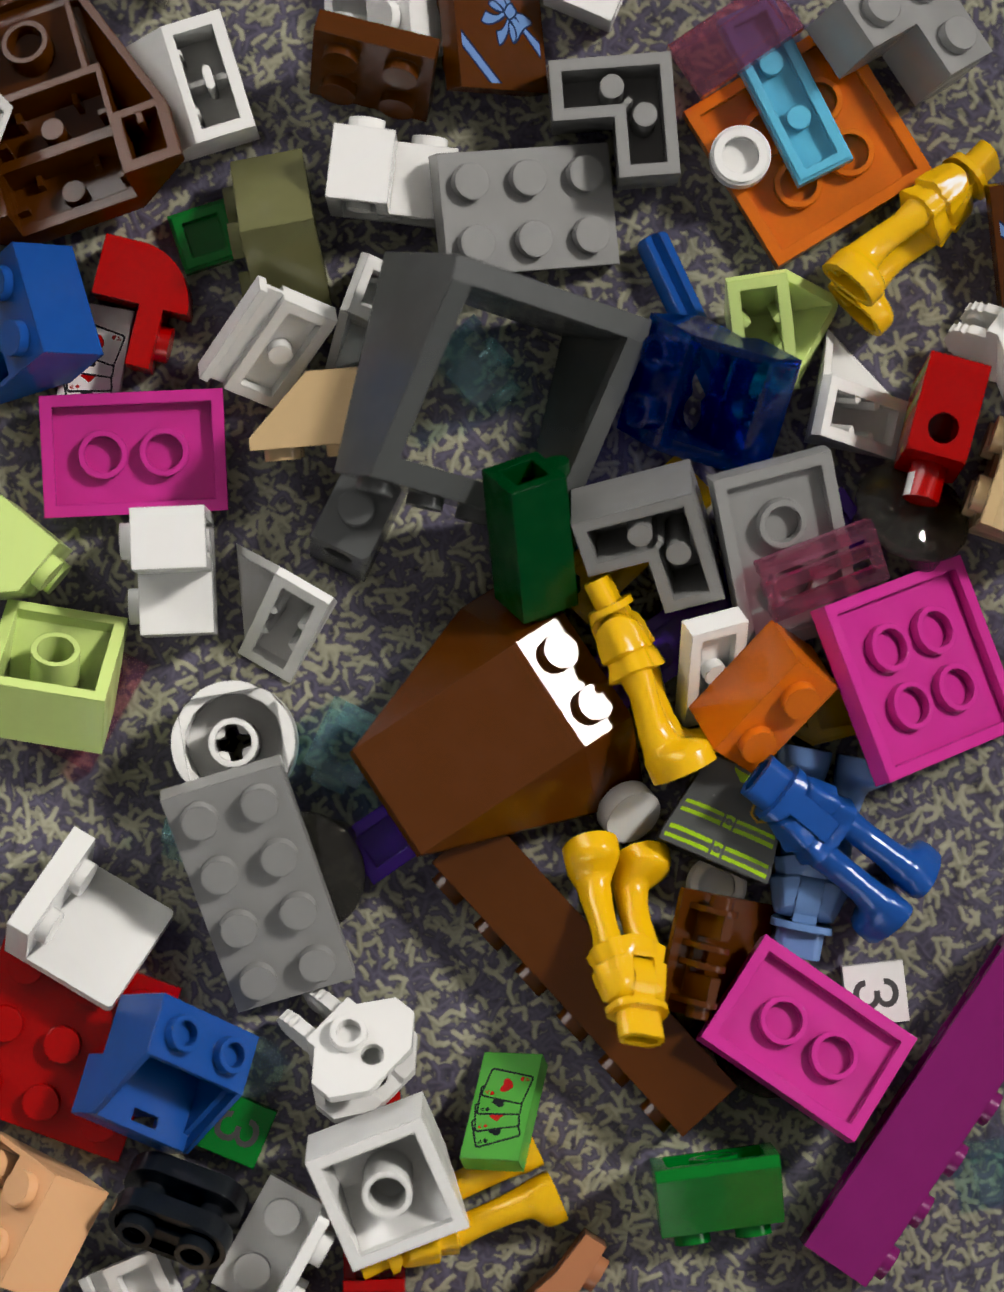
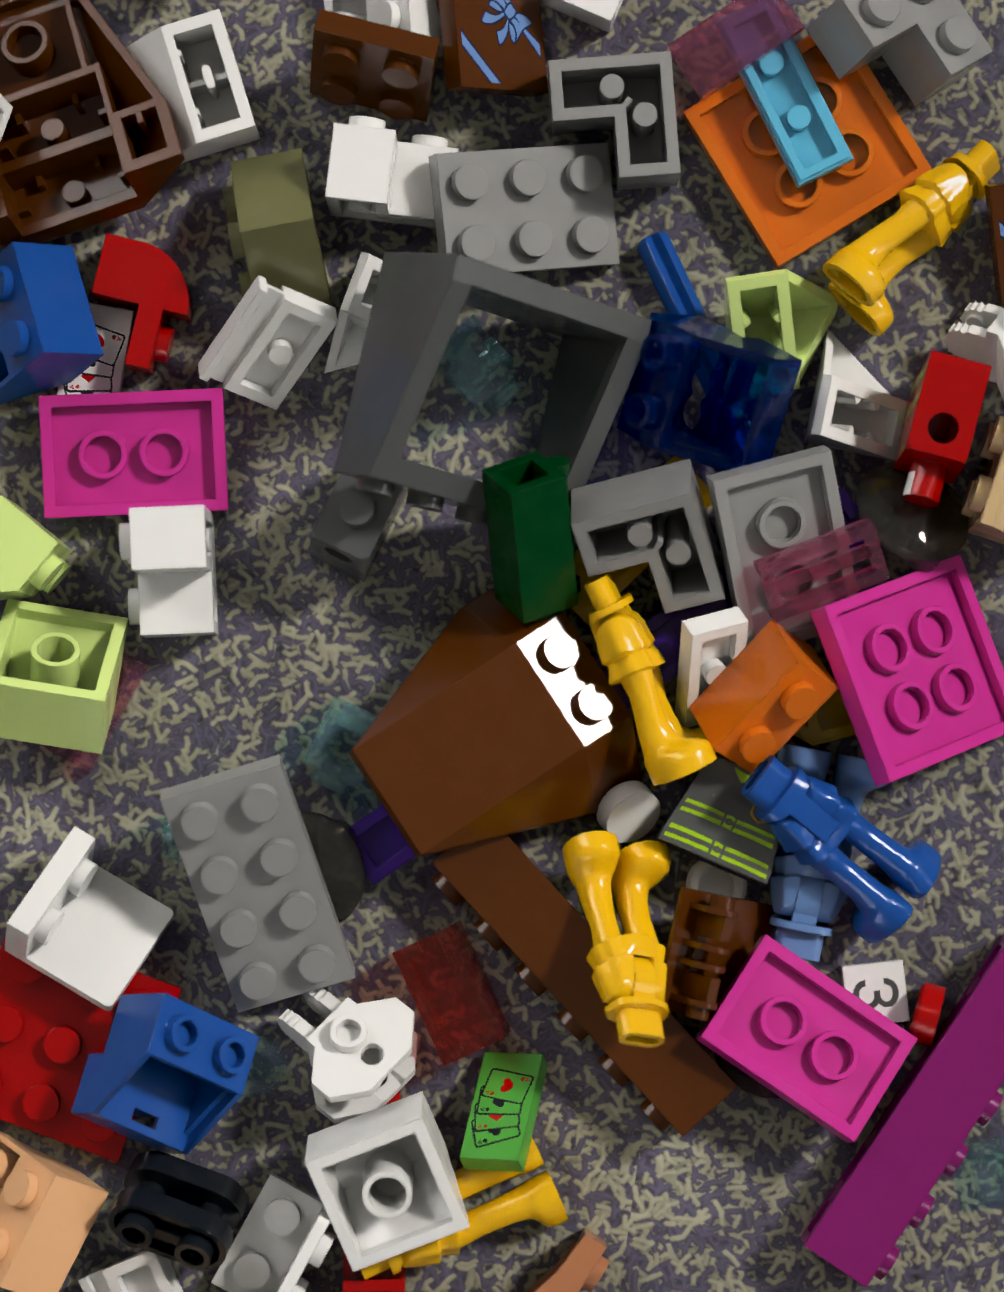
(202, 237): green tile -> none
(227, 704): white brick -> none
(241, 1132): green tile -> none
(278, 614): white slope -> none
(307, 416): tan slope -> none
(452, 993): none -> clear red hinge
(718, 1192): green slope -> none
(740, 157): white tile -> none
(927, 1012): none -> red tile

